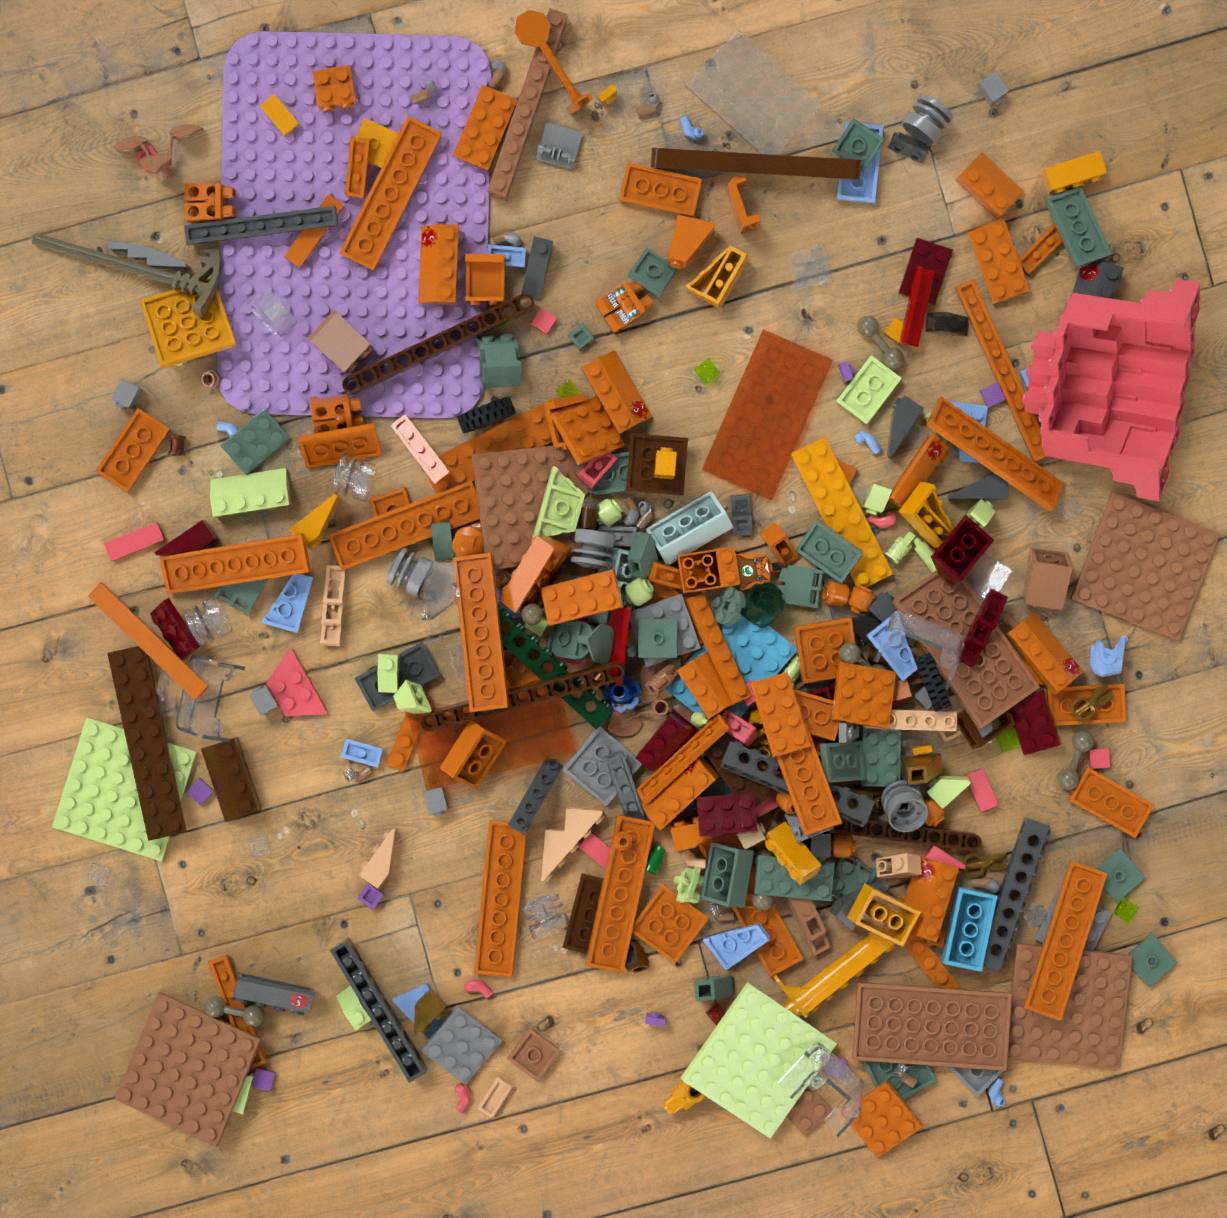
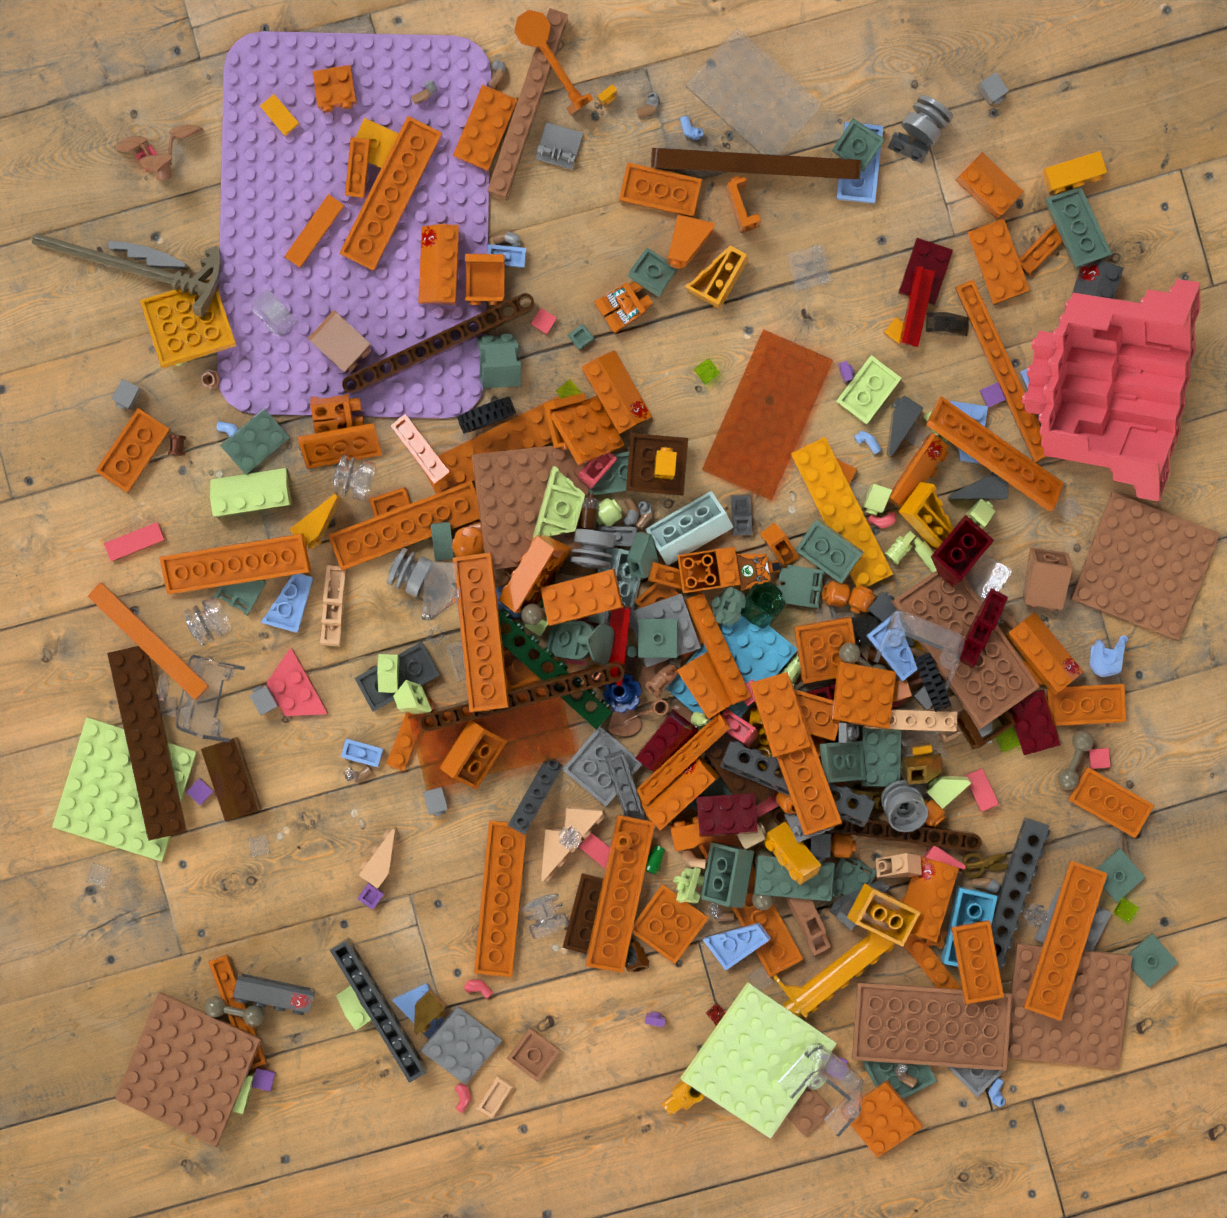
(174, 629): dark red plate -> none
(195, 538): dark red slope -> none
(208, 202): orange hips -> none
(261, 225): dark grey plate -> none
(537, 267): dark grey slope -> none
(570, 837): none -> clear gear
(639, 591): yellowish green head -> none
(712, 987): sand green slope -> none
(892, 357): dark tan piece -> none
(977, 962): none -> orange plate
(1095, 699): pearl gold piece -> none

